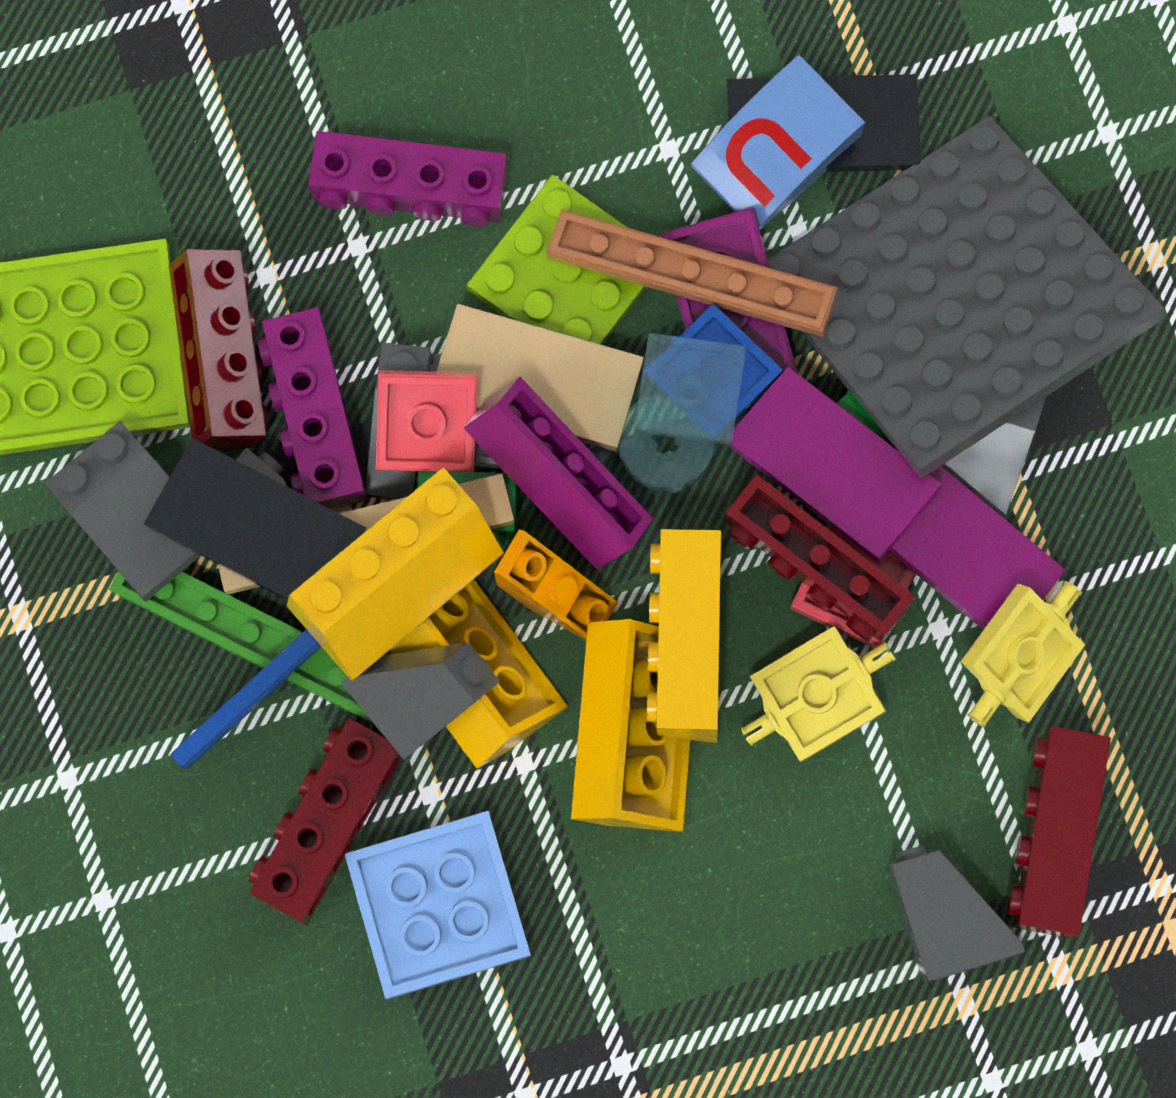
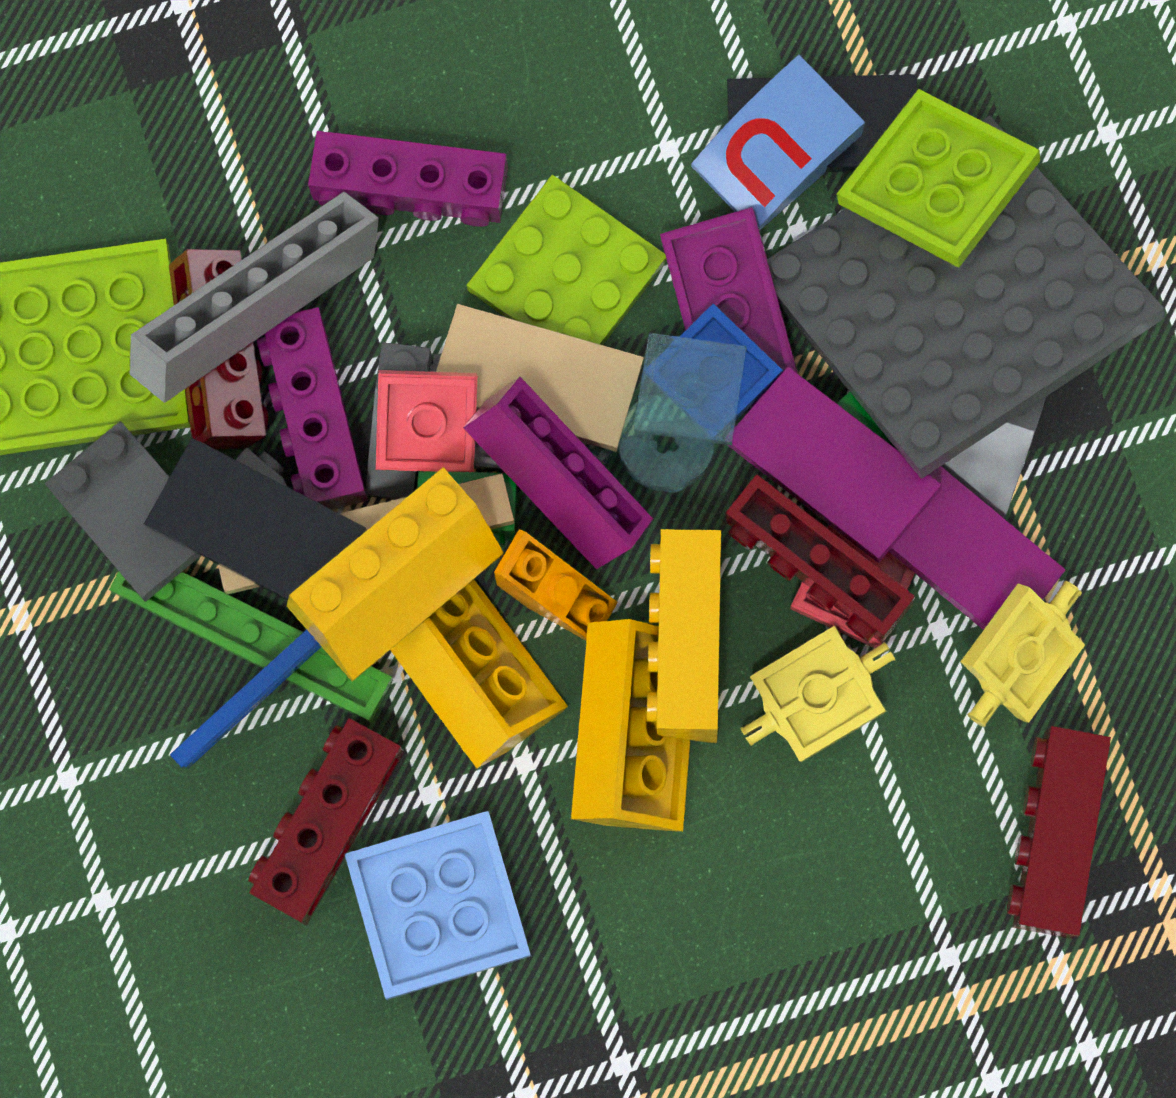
(252, 297): none -> light grey brick
(420, 692): dark grey slope -> none
(692, 273): nougat tile -> none
(938, 177): none -> lime plate
(946, 917): dark grey slope -> none

